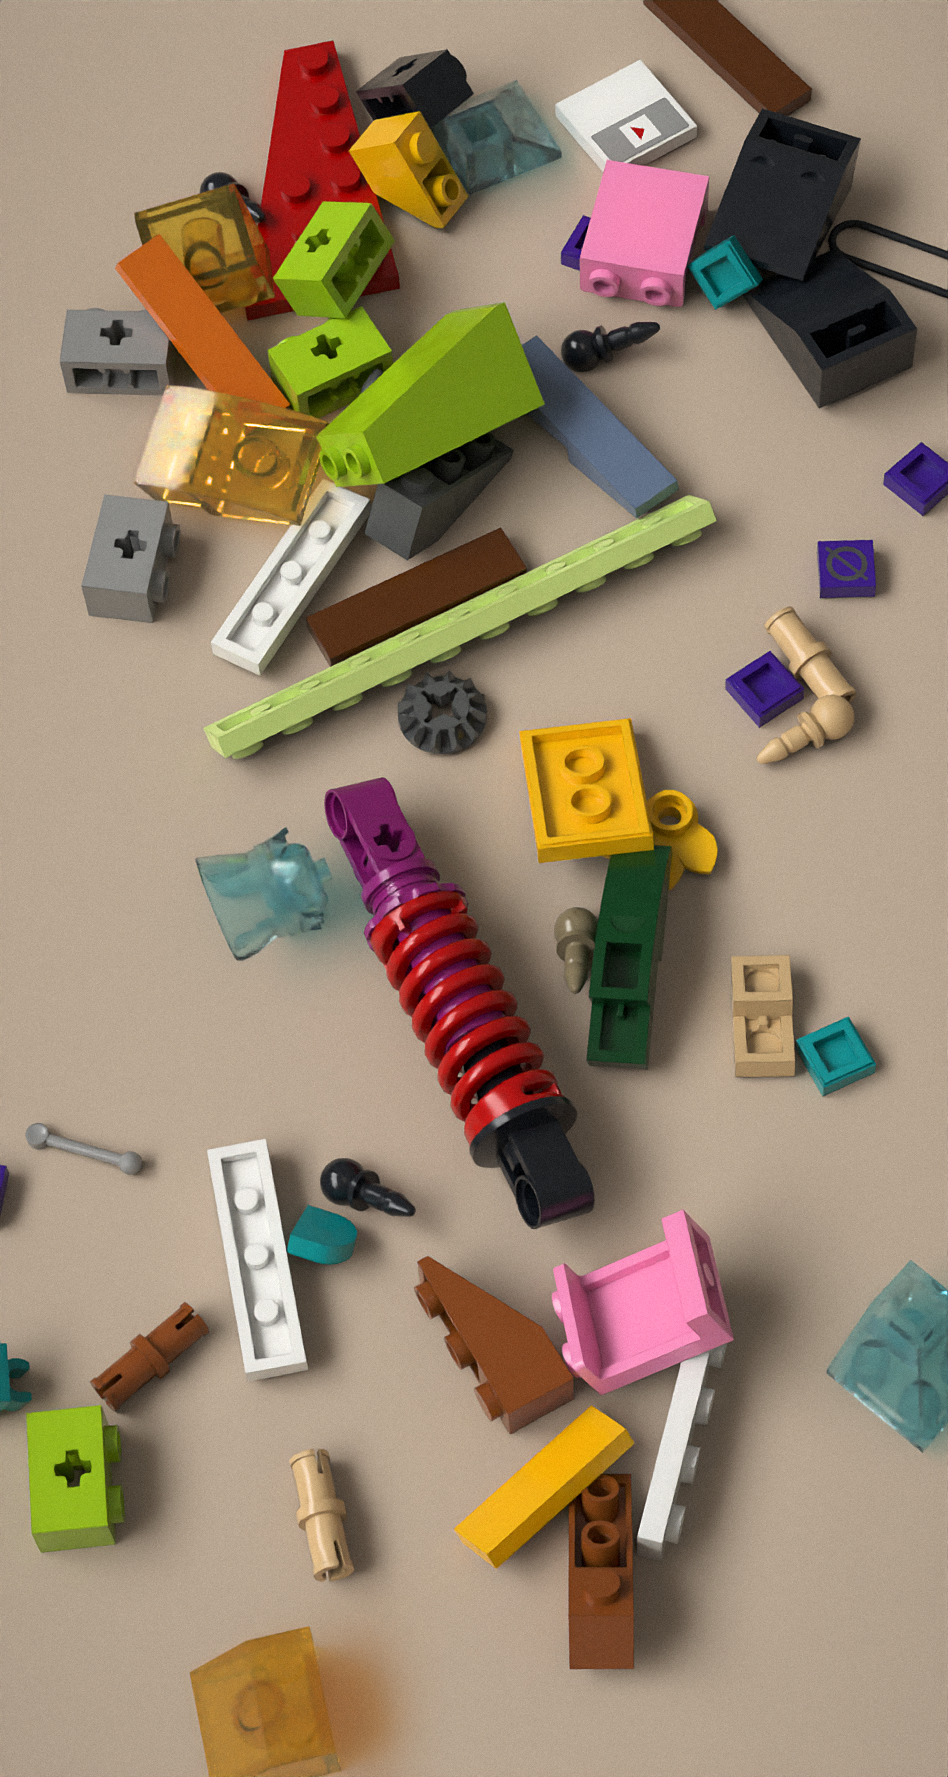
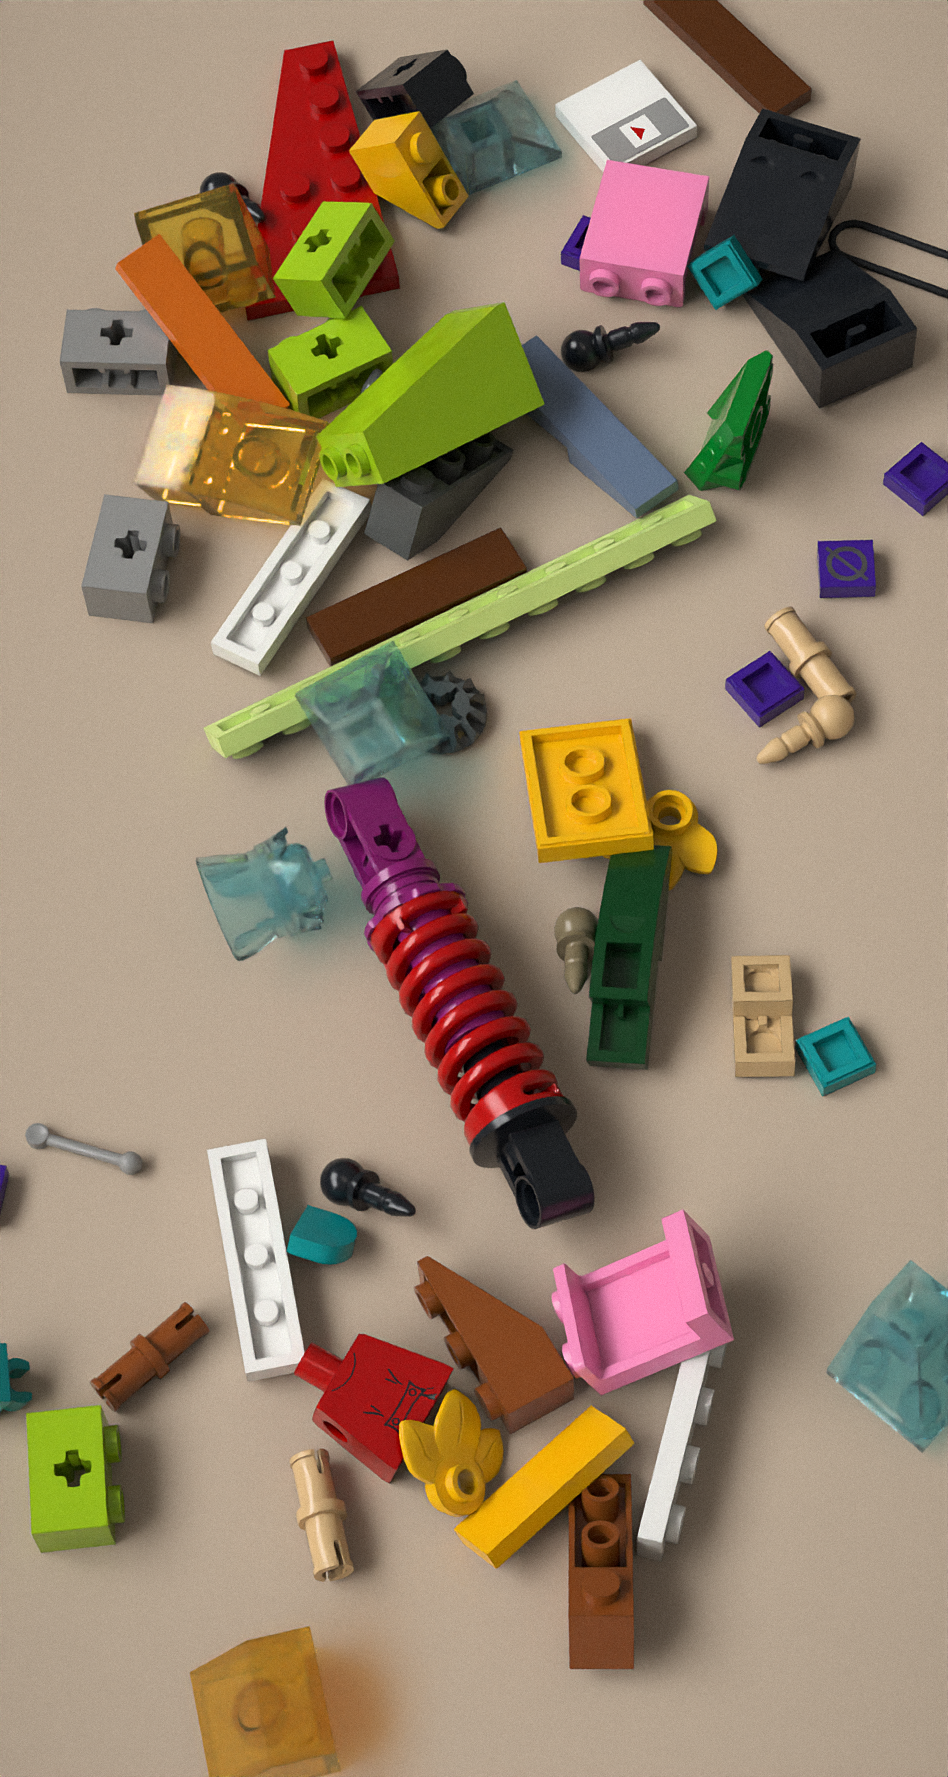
(371, 1395): none -> red torso
(372, 715): none -> clear light blue slope
(453, 1452): none -> yellow plate
(735, 428): none -> green slope

